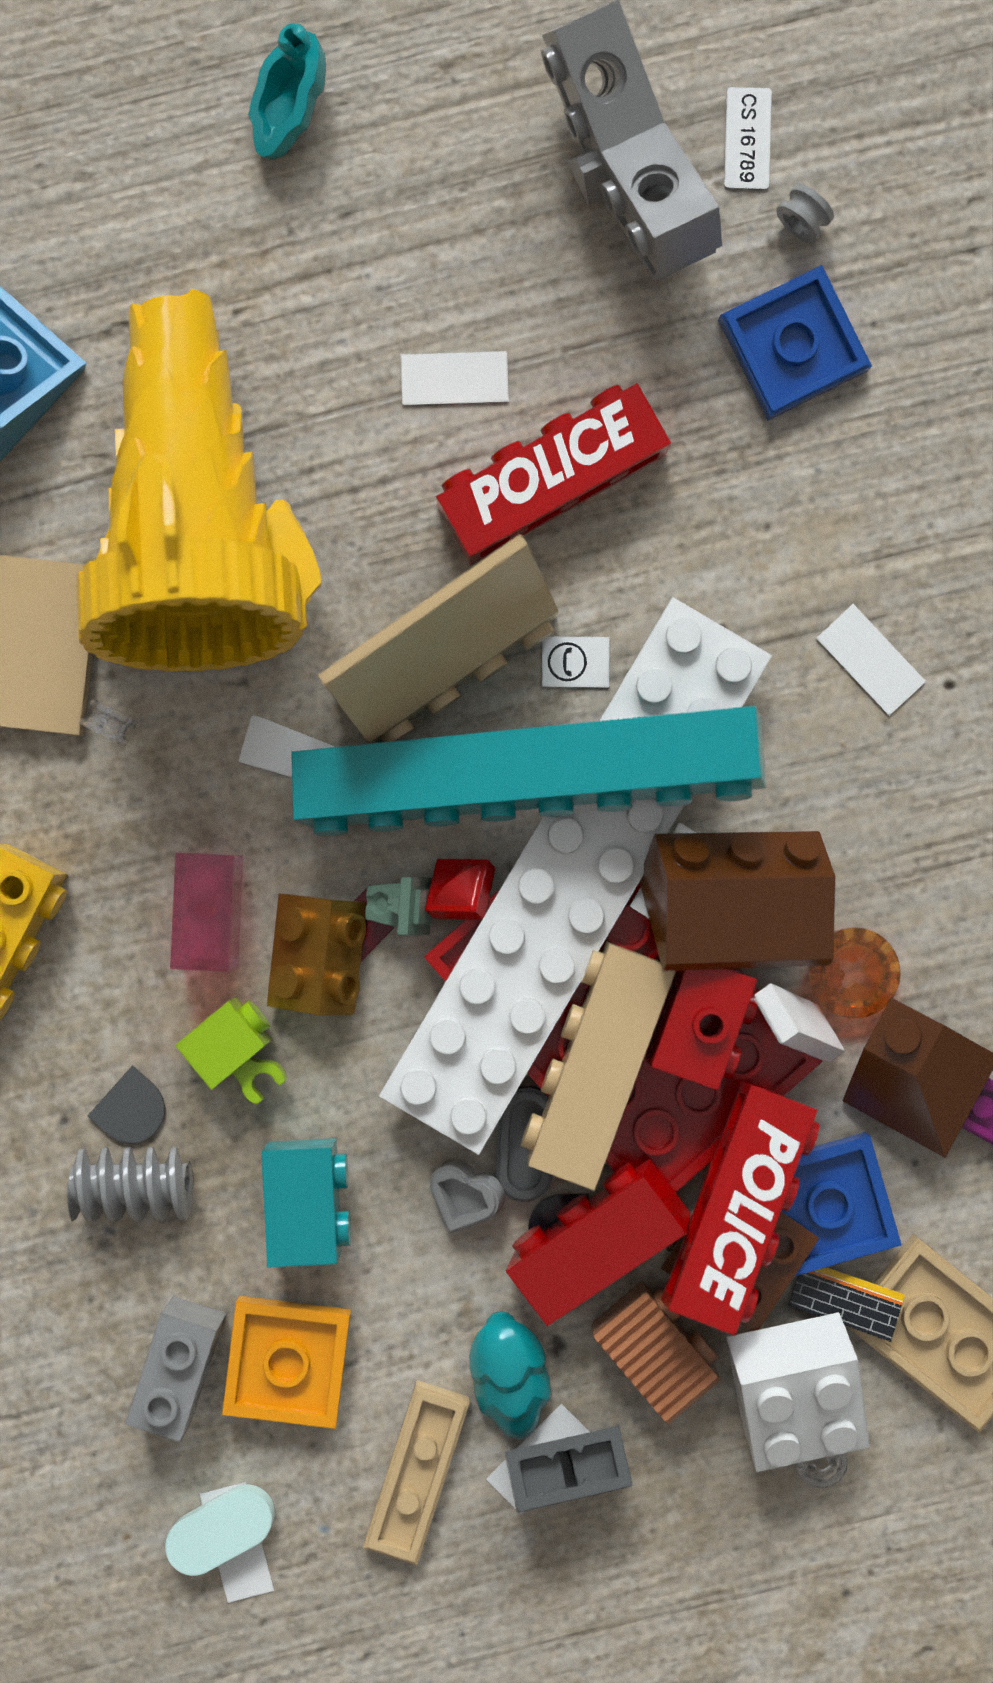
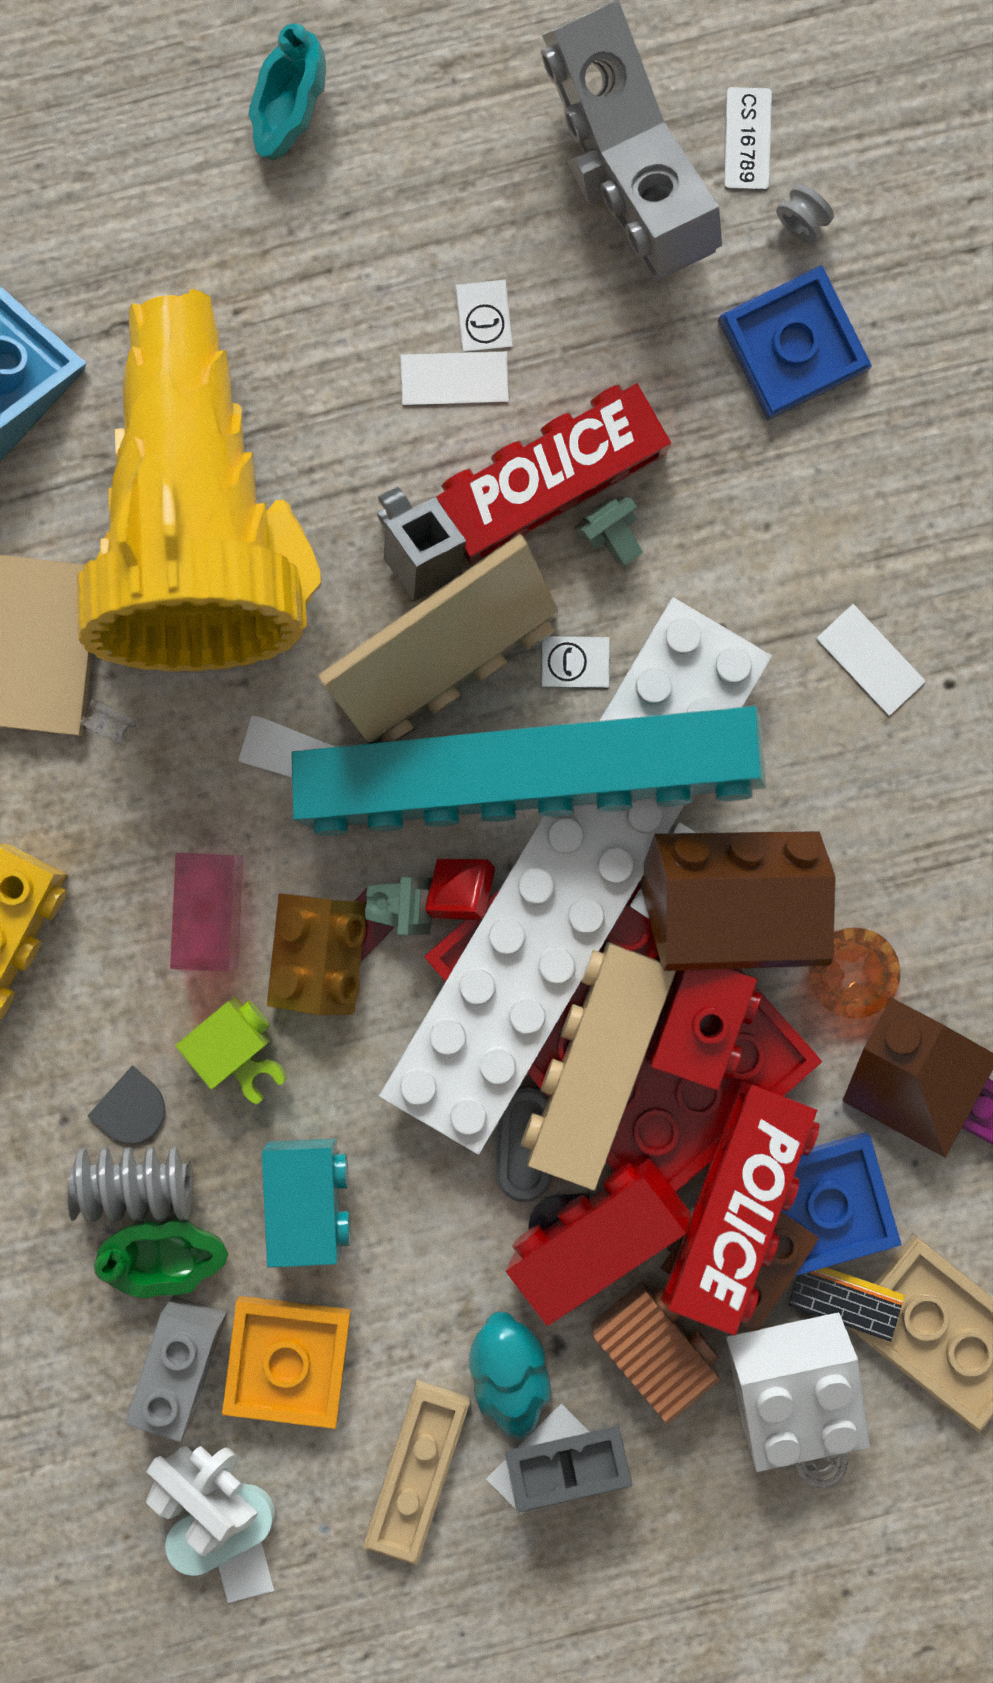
(159, 1258): none -> green arm
(205, 1490): none -> white hips
(420, 543): none -> dark grey brick
(465, 1196): light grey tile -> none
(484, 315): none -> white sticker
(609, 525): none -> sand green brick
(798, 1023): white tile -> none

